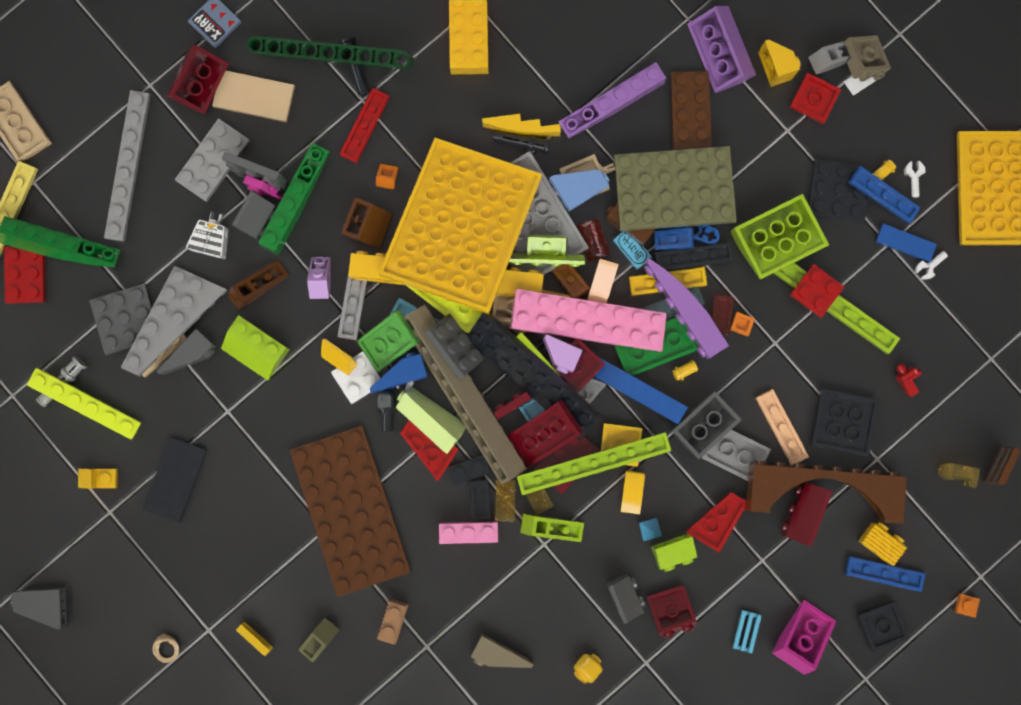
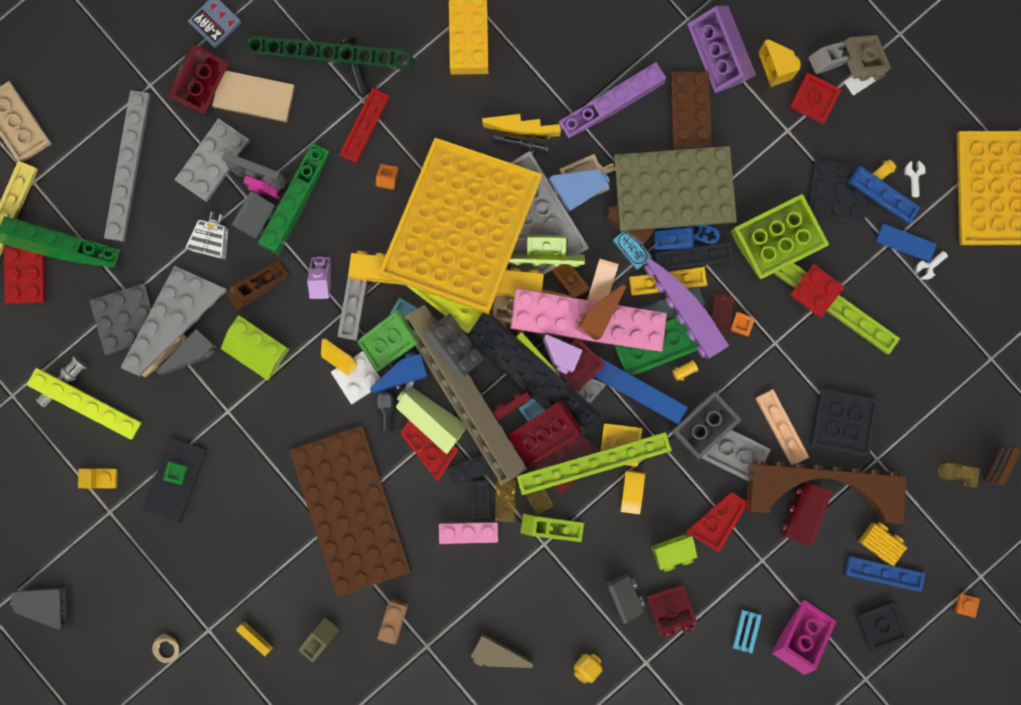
(175, 473): none -> green tile
(366, 223): reddish brown slope -> none
(594, 238): clear red slope -> none
(596, 319): none -> dark orange slope
(650, 529): dark azure slope -> none
(906, 378): red piece -> none

